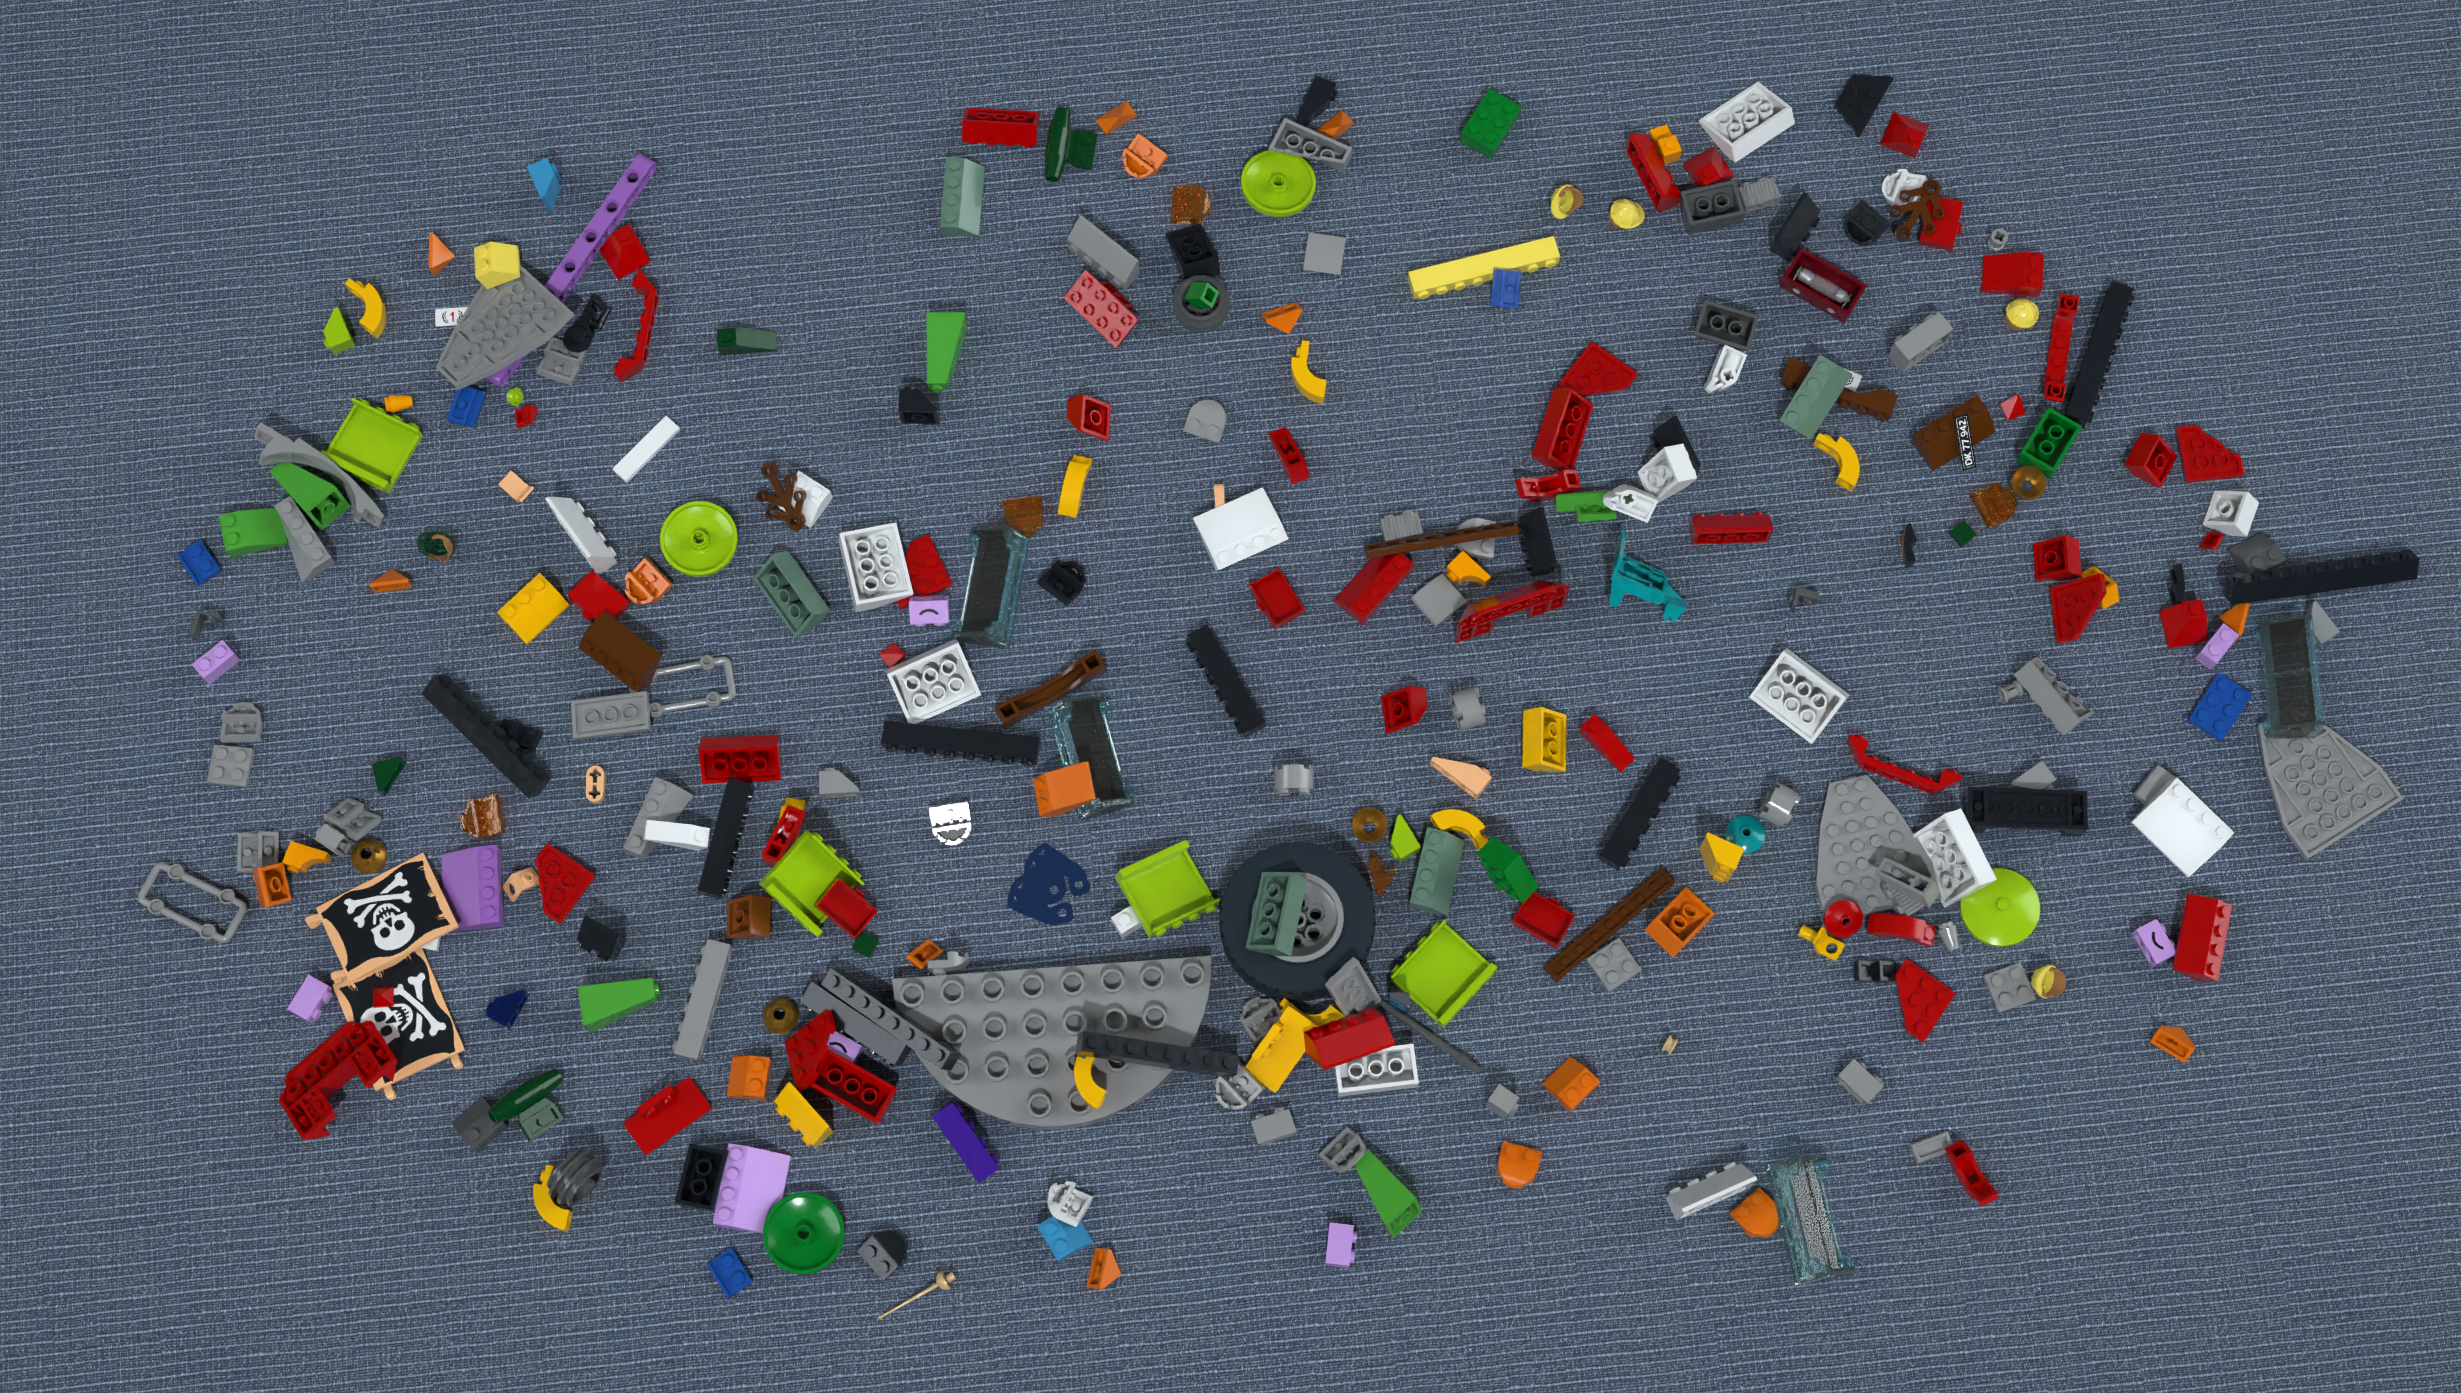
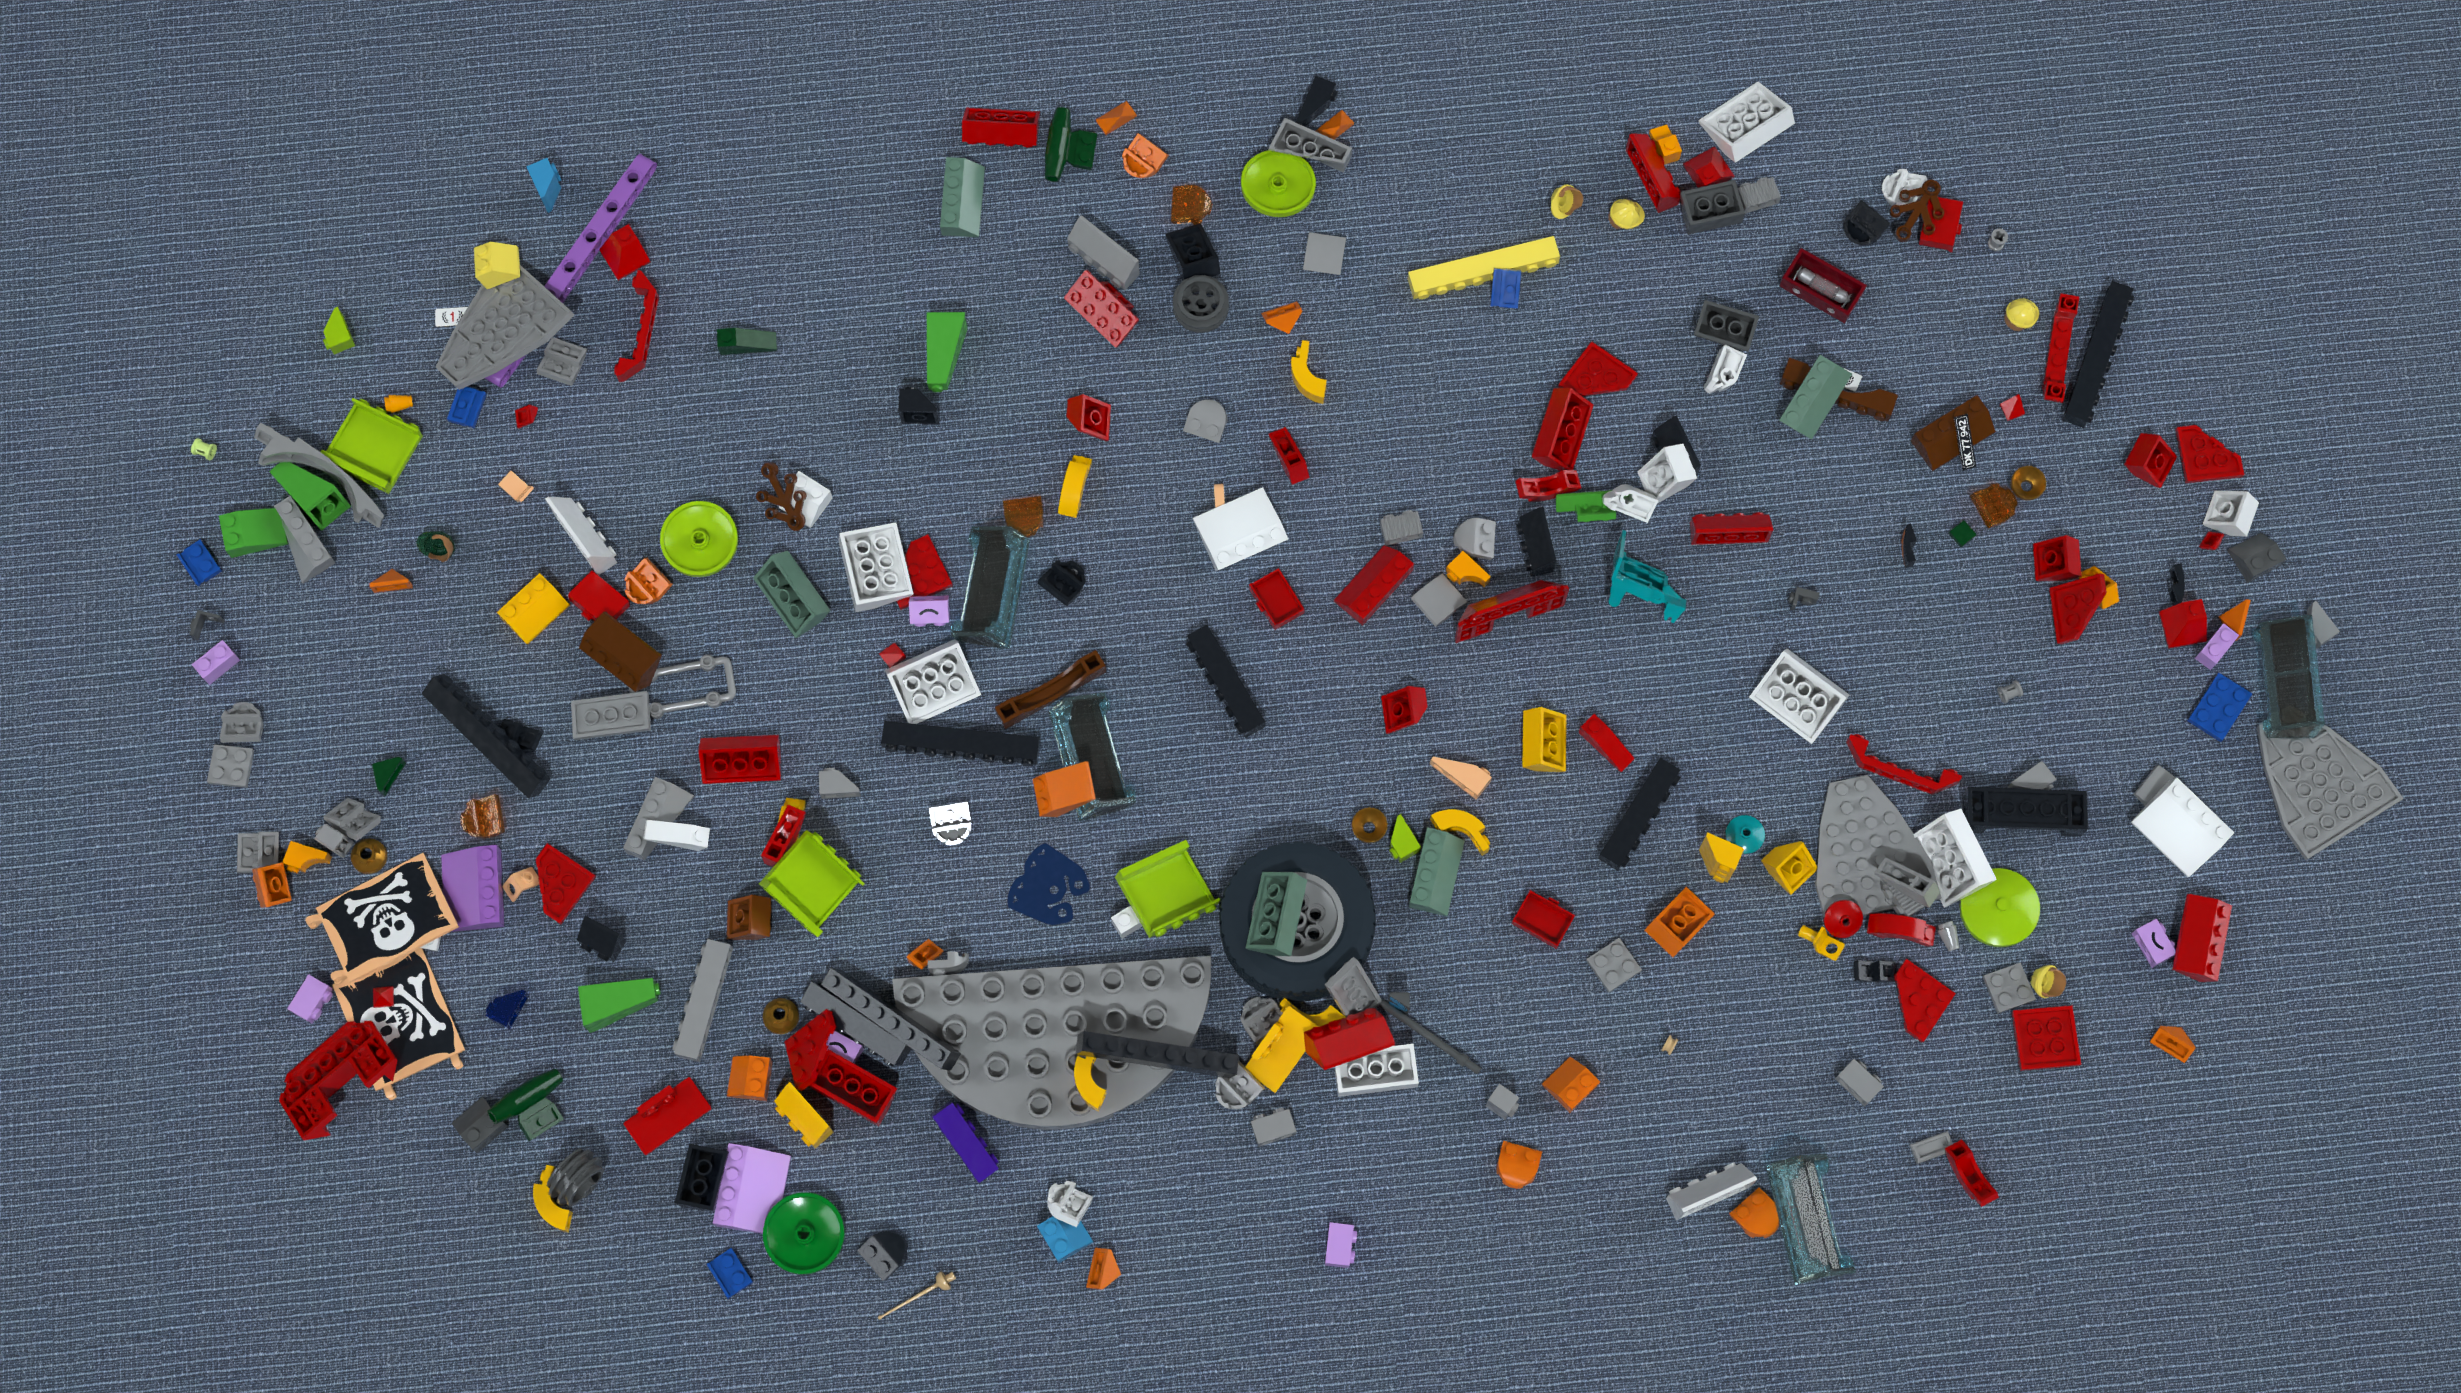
(178, 873): light grey bar -> none
(203, 449): none -> yellowish green bush
(375, 313): yellow arch -> none
(438, 254): orange slope -> none
(515, 396): lime plate -> none
(579, 337): black piece -> none
(590, 784): light nougat beam -> none
(646, 449): white tile -> none
(724, 839): black brick -> none
(846, 907): red container -> none
(865, 944): dark green tile -> none
(1201, 295): green brick -> none
(1293, 779): light grey brick -> none
(1344, 1151): light grey slope -> none
(1383, 881): clear orange slope -> none
(1391, 1198): bright green slope -> none
(1441, 539): reddish brown tile -> none
(1442, 973): lime panel -> none
(1467, 709): light grey brick -> none
(1490, 124): green brick -> none
(1507, 870): green brick -> none
(1609, 925): reddish brown tile -> none
(1778, 804): light grey brick -> none
(1790, 865): none -> yellow slope
(1796, 228): black slope -> none
(1845, 457): yellow arch -> none
(1861, 99): black wing -> none
(1904, 135): red slope -> none
(1920, 342): light grey brick -> none
(2013, 274): red slope -> none
(2046, 1038): none -> red plate
(2049, 442): green brick -> none
(2052, 696): light grey wedge -> none
(2321, 577): black brick -> none

